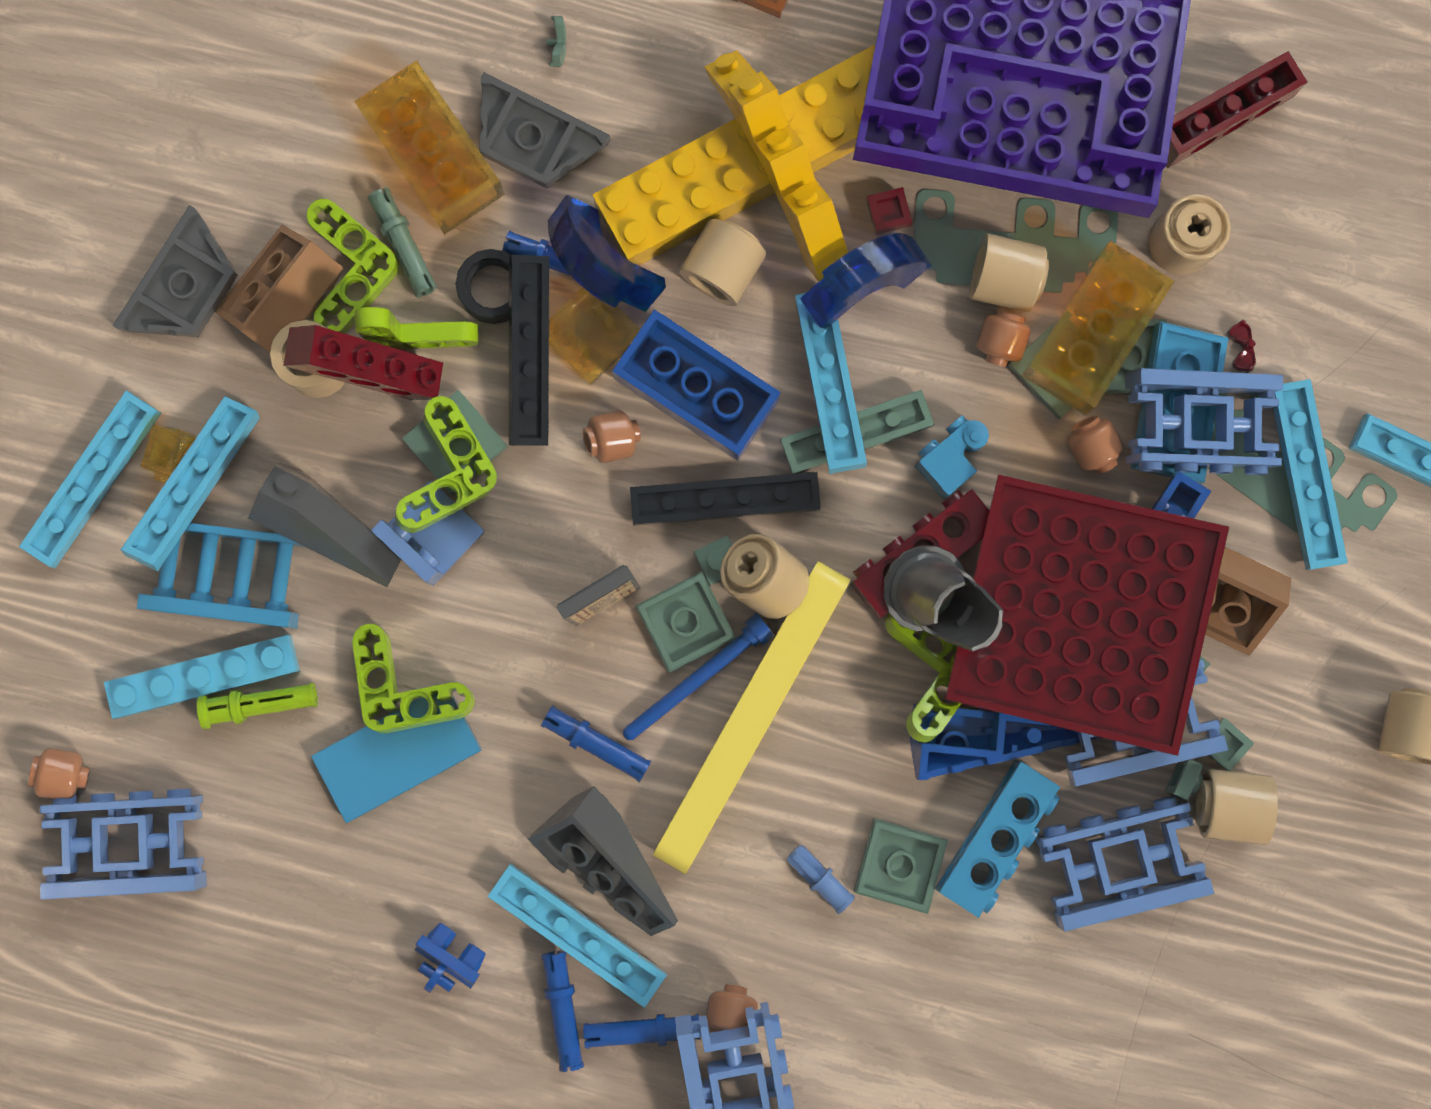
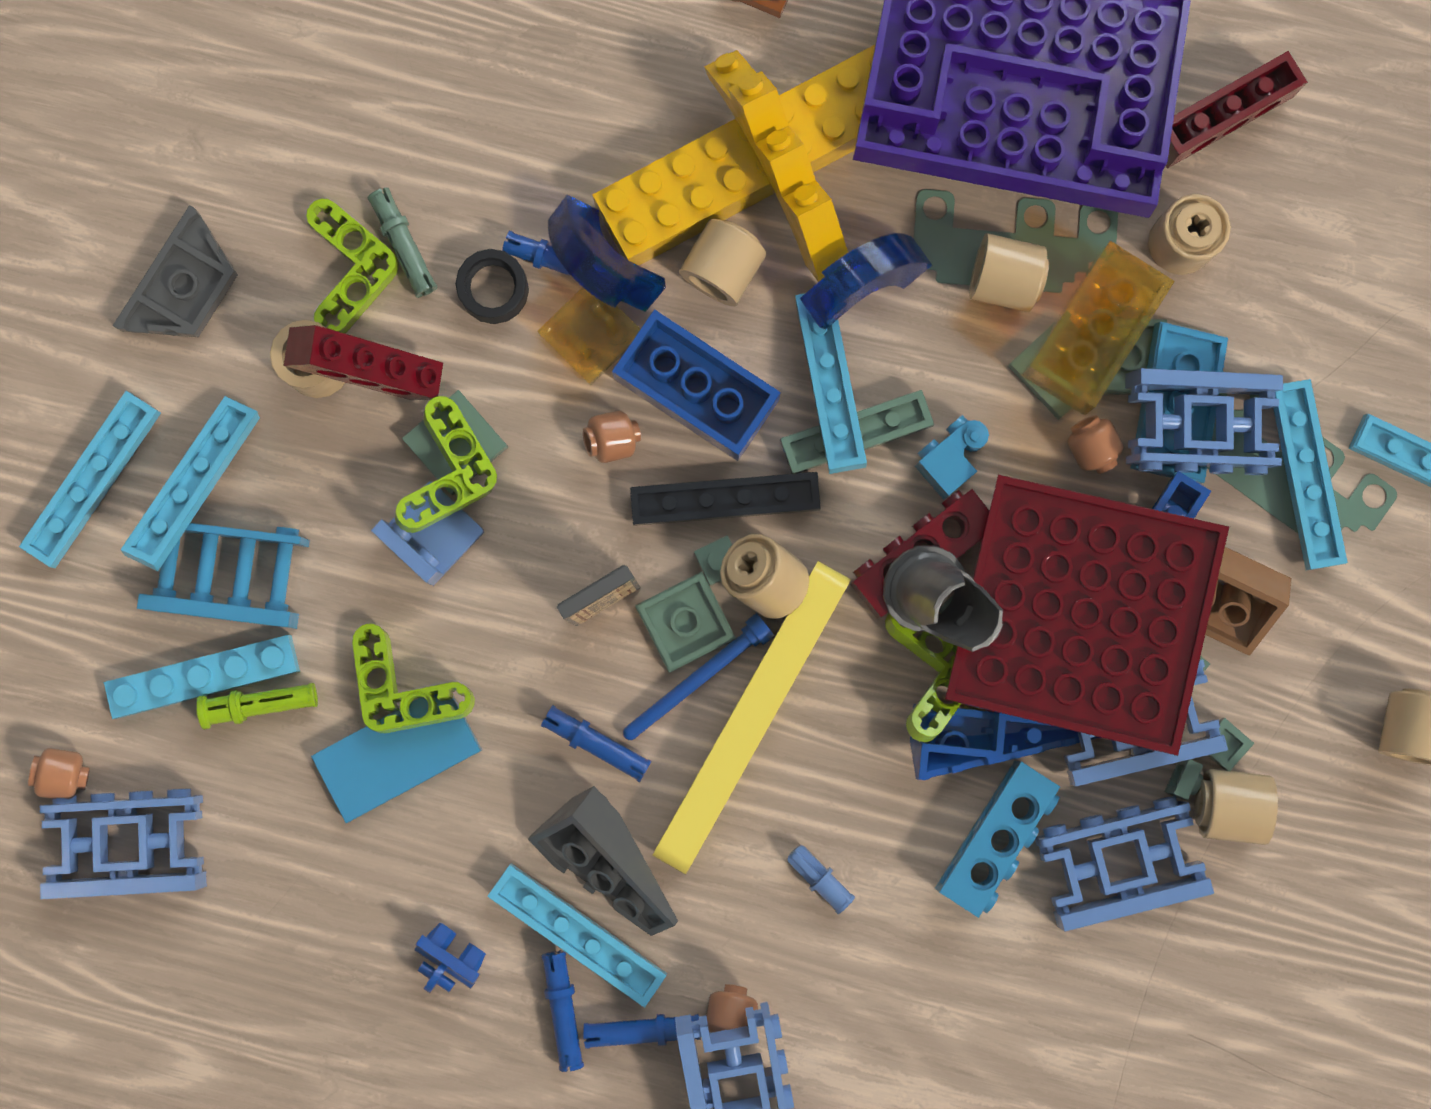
(165, 450): clear yellow brick -> none
(279, 287): medium nougat slope -> none
(315, 519): dark grey wedge -> none
(383, 328): lime beam -> none
(430, 147): clear yellow brick -> none
(528, 350): black plate -> none
(532, 134): dark grey wing -> none
(559, 44): sand green piece -> none
(889, 211): dark red plate -> none
(900, 866): sand green tile -> none
(1003, 338): nougat head -> none
(1242, 335): dark red piece -> none

